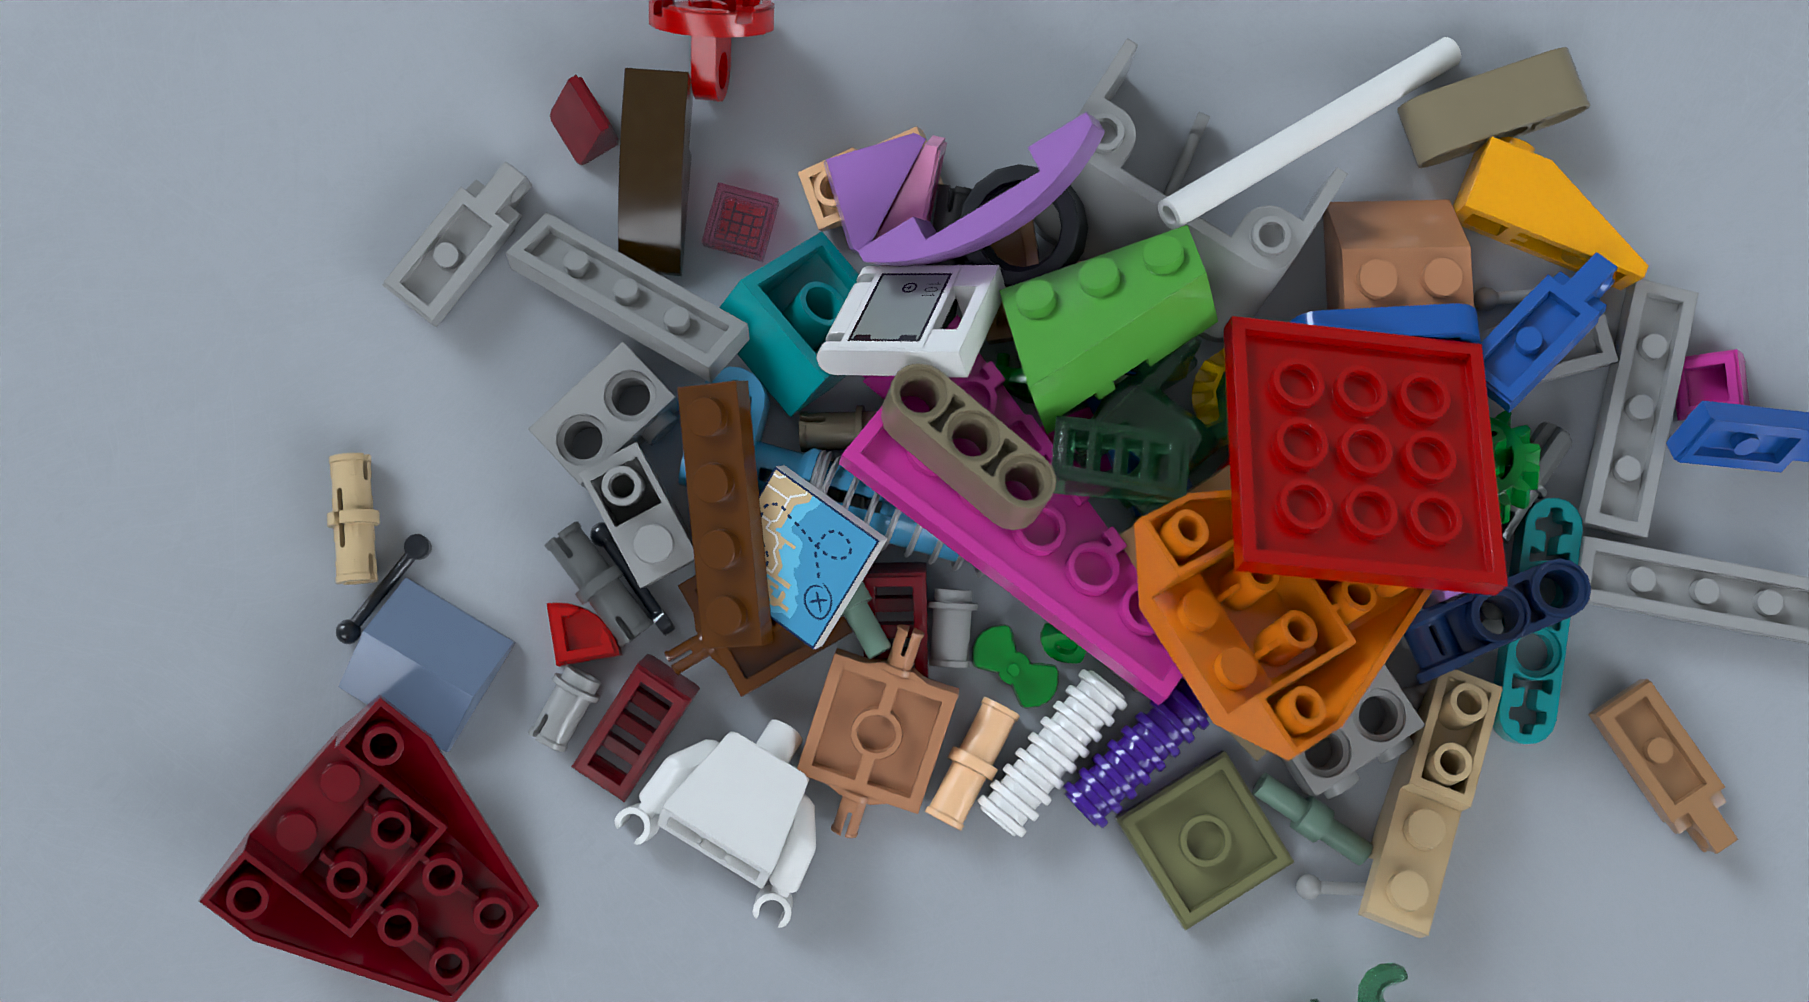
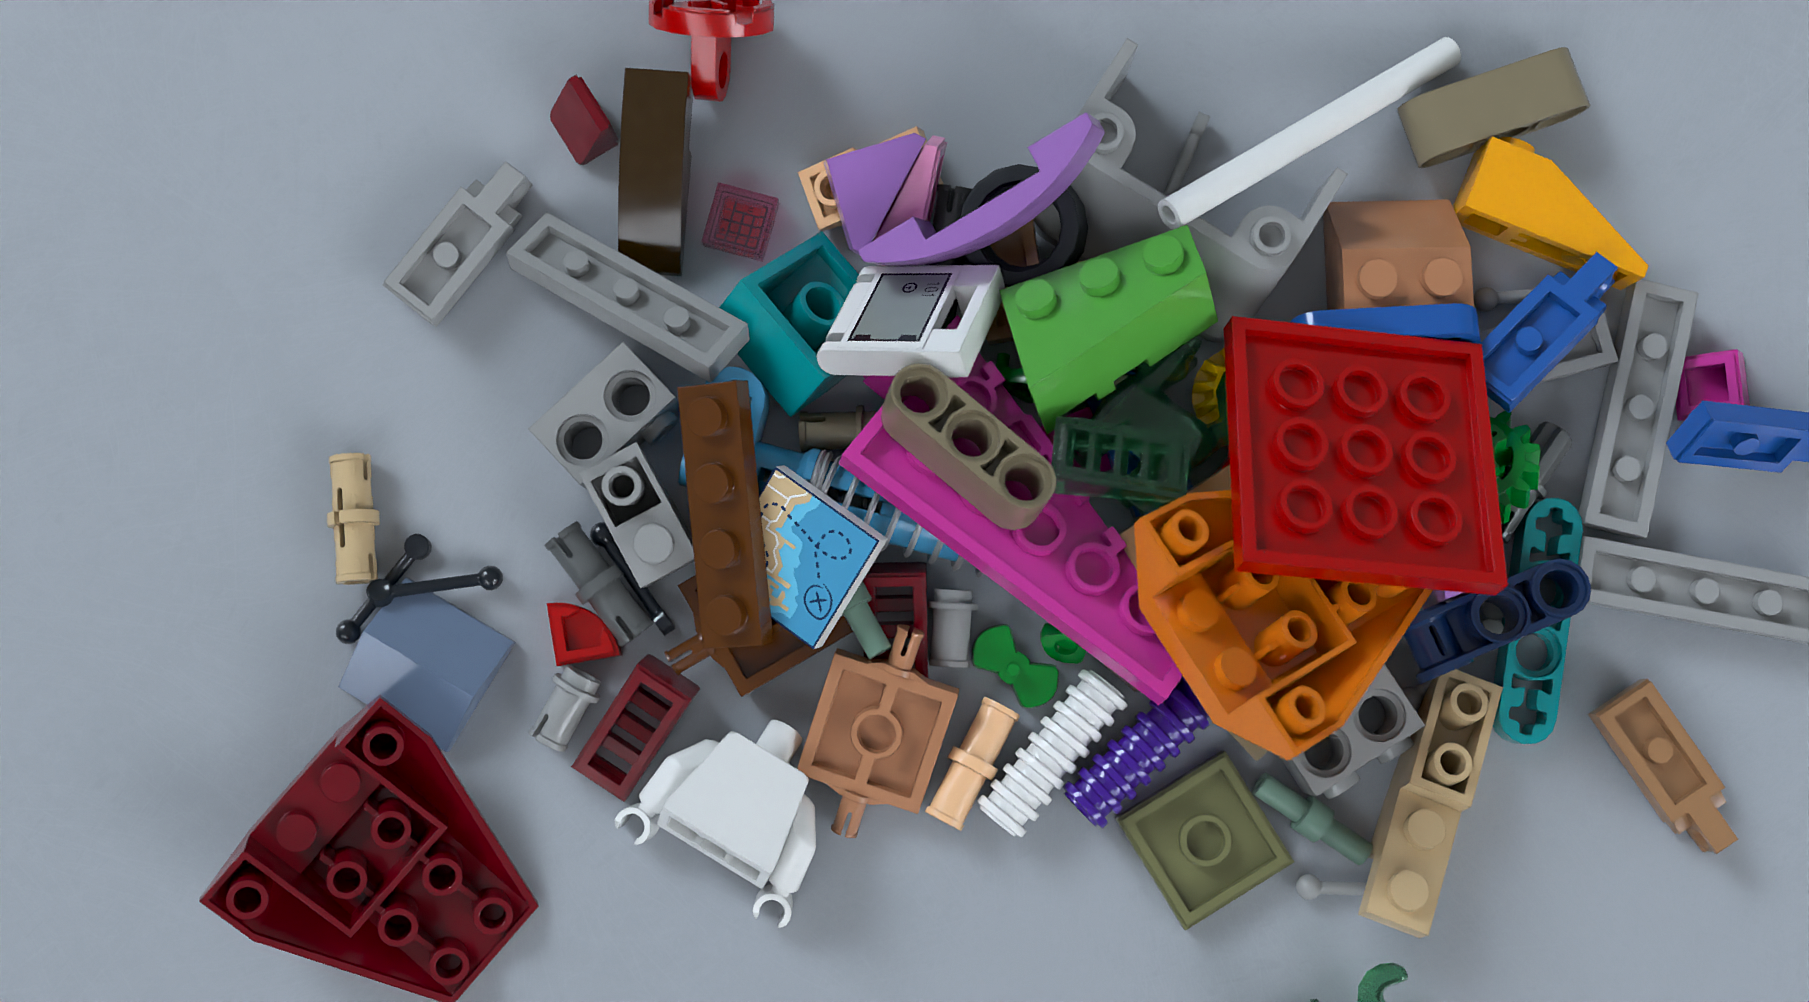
(381, 592): none -> black hinge

